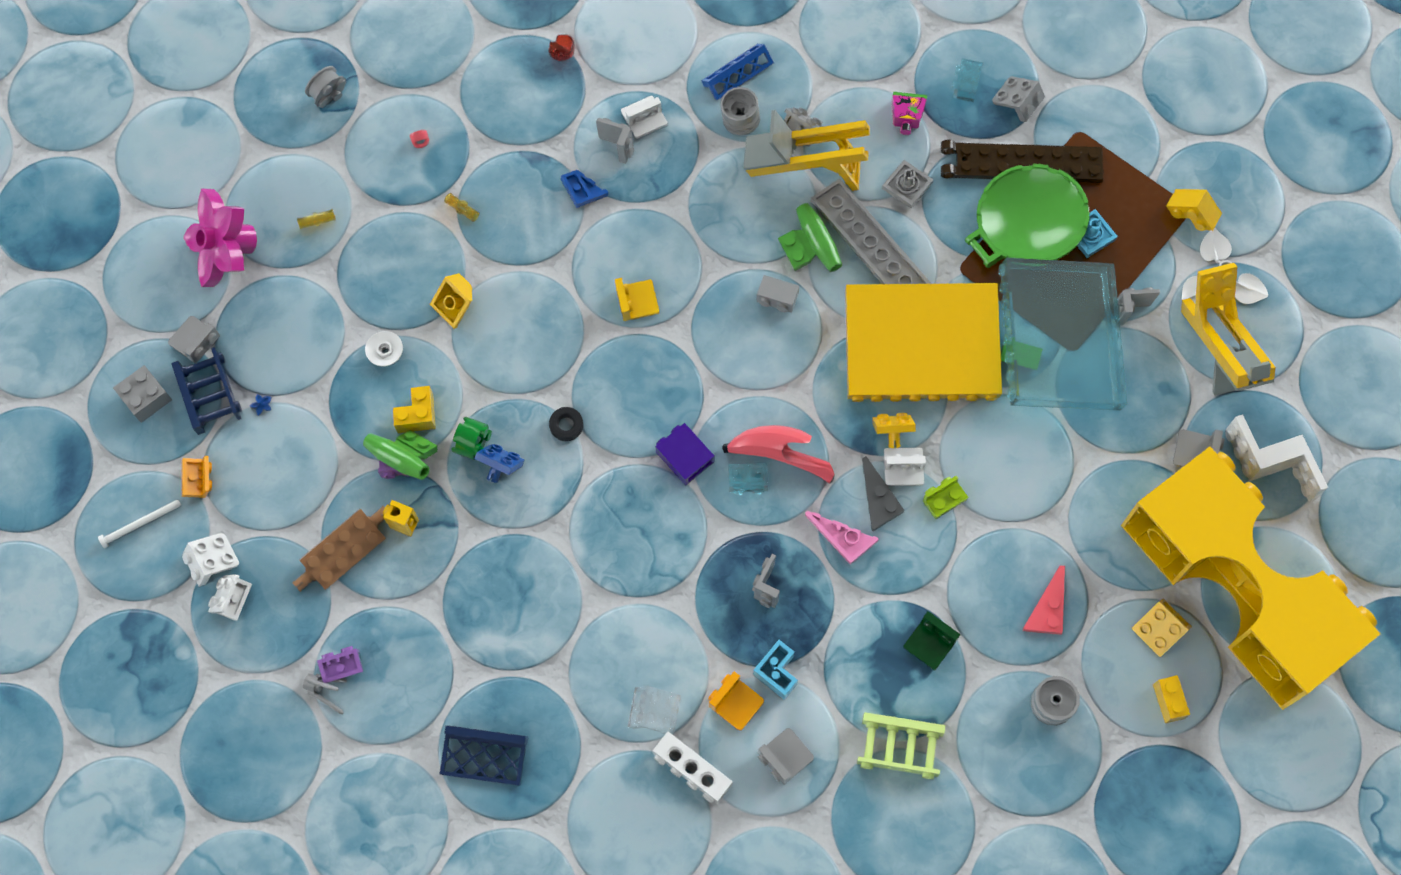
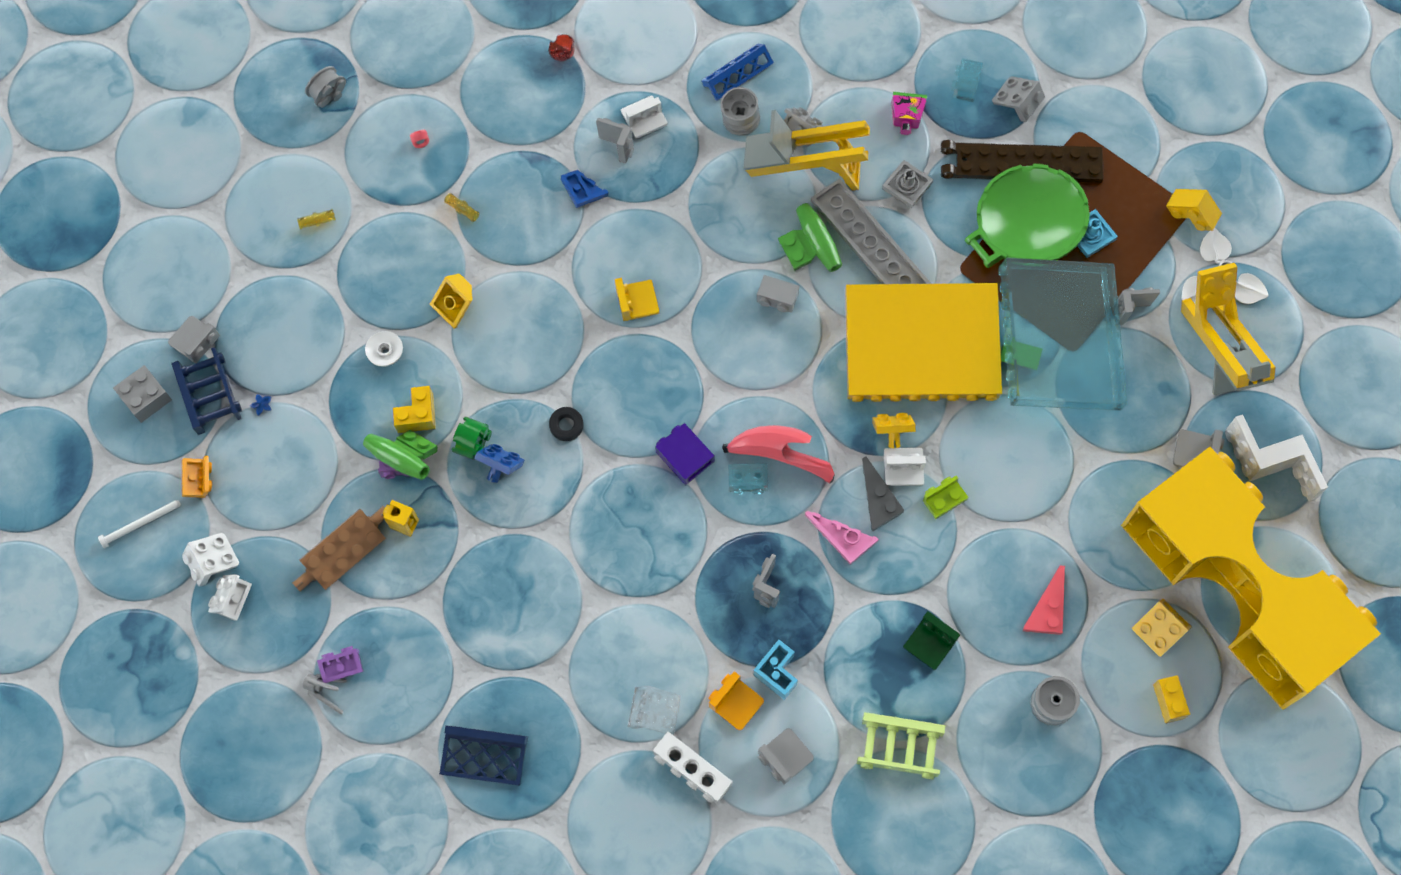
(219, 238): dark pink plant -> none

